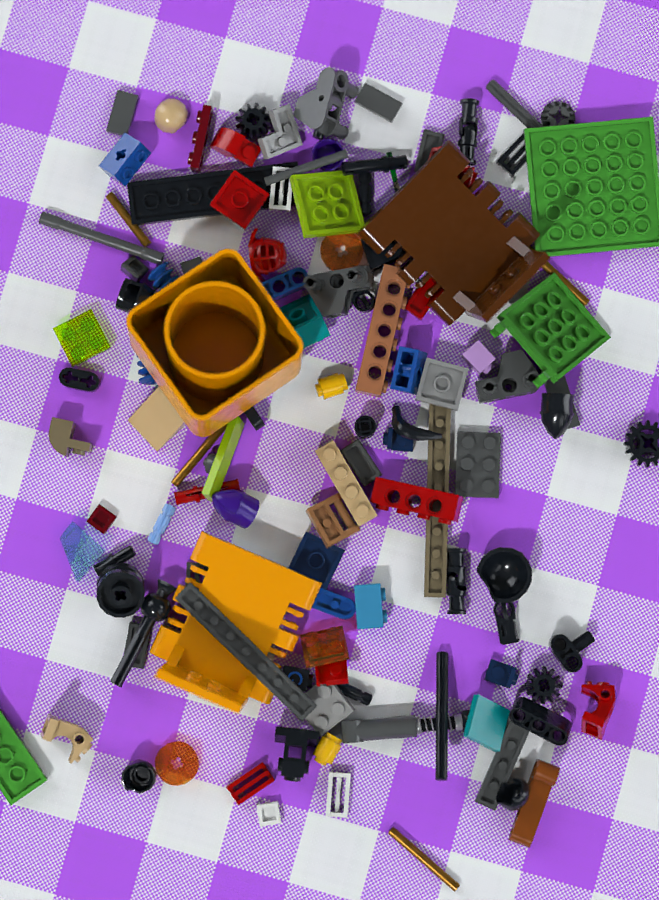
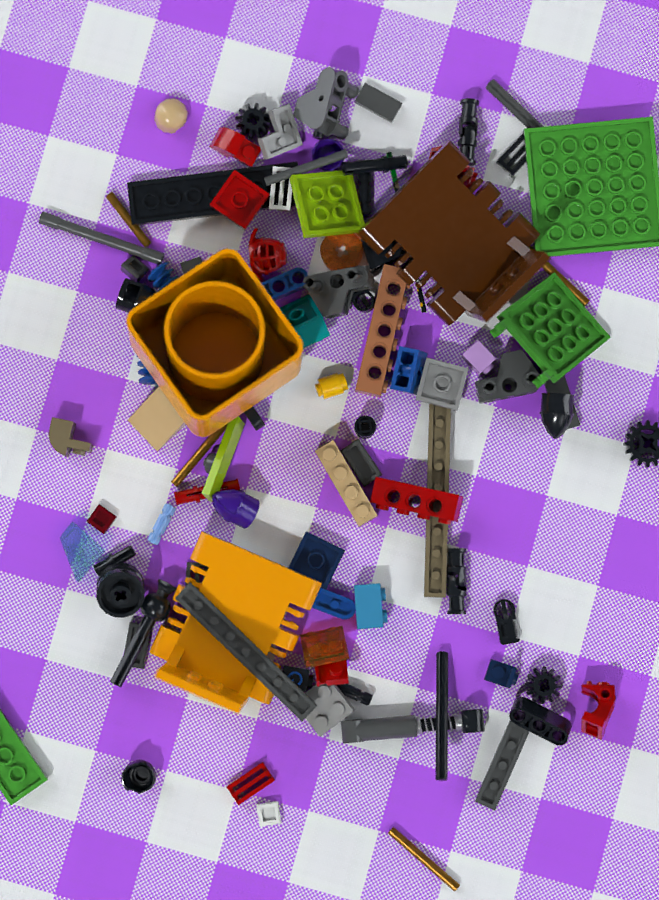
(57, 727): tan tile -> none
(80, 374): black beam -> none
(82, 338): clear neon green plate -> none
(122, 113): dark grey tile -> none
(125, 159): blue brick -> none
(170, 752): clear orange plate -> none
(200, 138): dark red plate -> none
(295, 768): black tile -> none
(327, 749): yellow brick -> none
(328, 525): medium nougat plate -> none
(339, 775): white tile -> none
(396, 442): dark blue bracket -> none
(409, 431): black piece -> none
(417, 303): red tile -> none
(429, 140): dark grey tile -> none
(477, 464): dark grey plate -> none
(486, 723): teal tile -> none
(505, 574): black cylinder -> none
(513, 795): black hair -> none
(528, 817): dark orange beam -> none
(552, 109): dark grey gear -> none
(571, 648): black beam -> none

